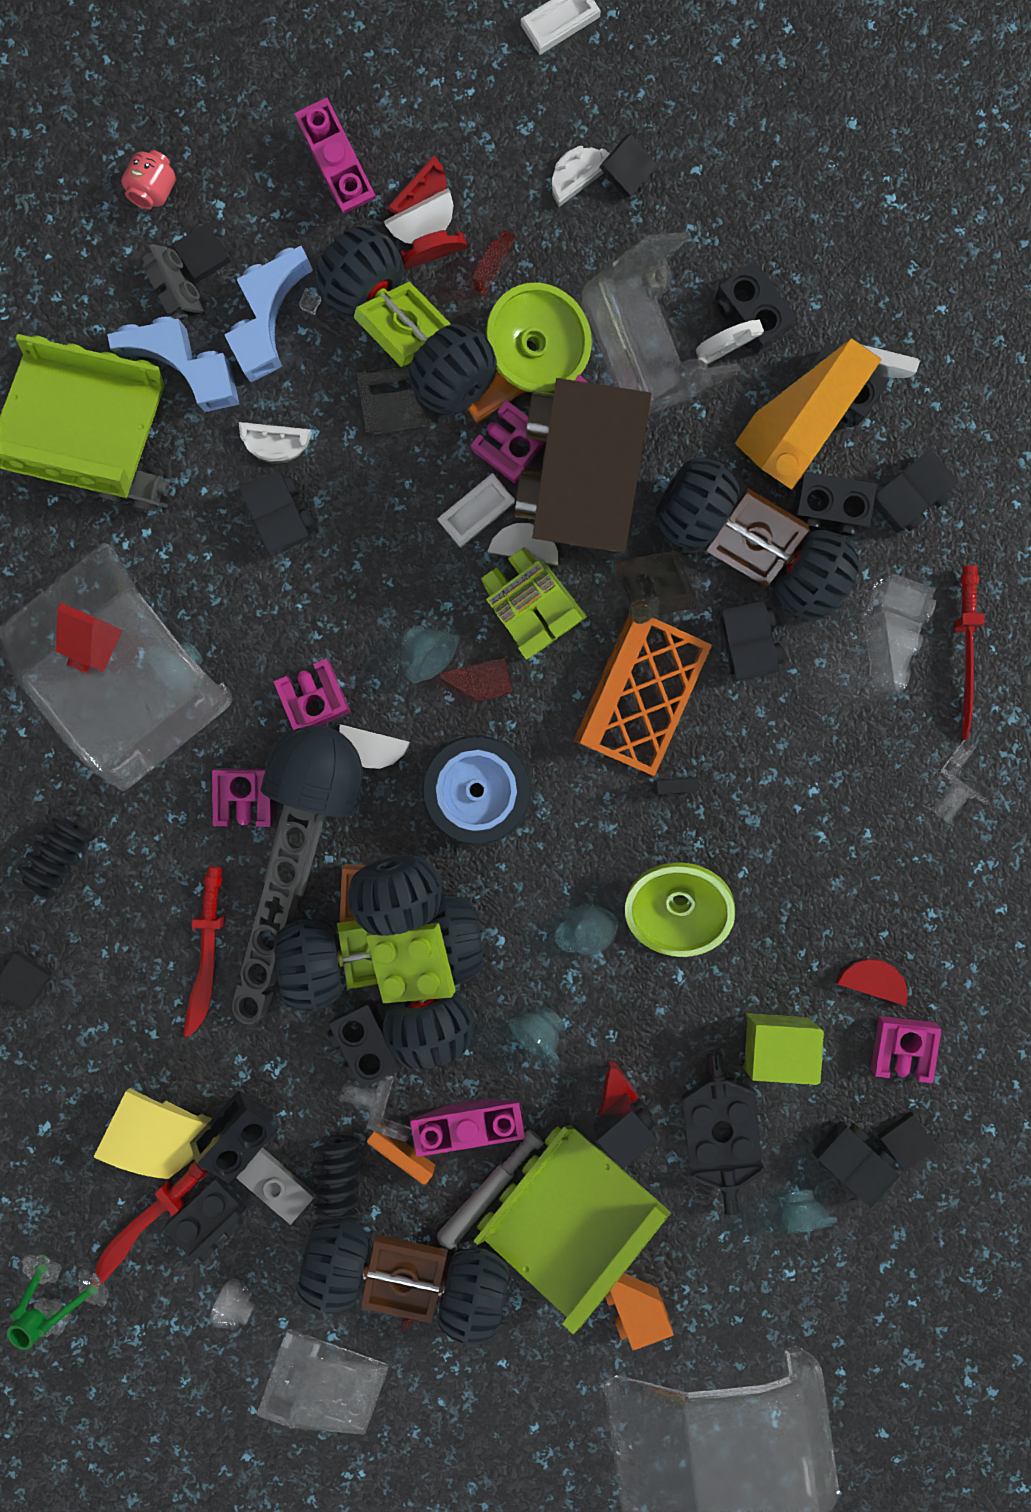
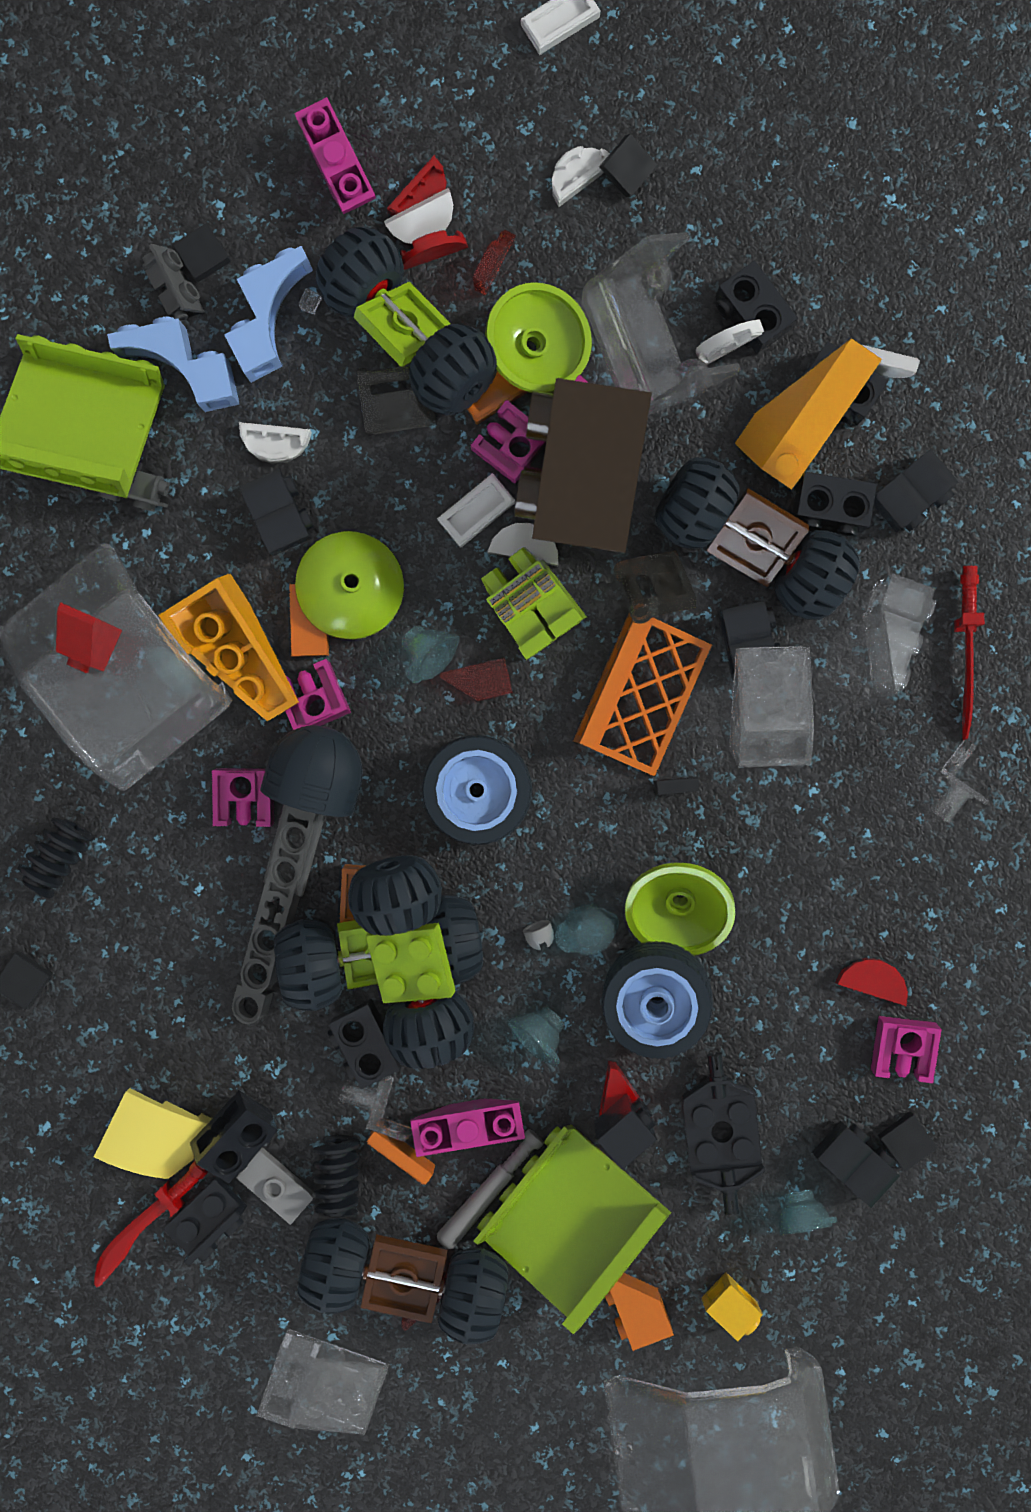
(48, 1315): plant -> none
(148, 179): coral head -> none
(202, 989): red sword -> none
(228, 639): none -> light orange wedge
(232, 1306): clear cone -> none
(305, 637): none -> orange tile
(346, 610): none -> lime dish
(375, 749): white tile -> none
(539, 933): none -> light grey hinge
(654, 1026): none -> wheel
(732, 1307): none -> yellow brick
(772, 707): none -> clear slope
(783, 1049): lime piece -> none

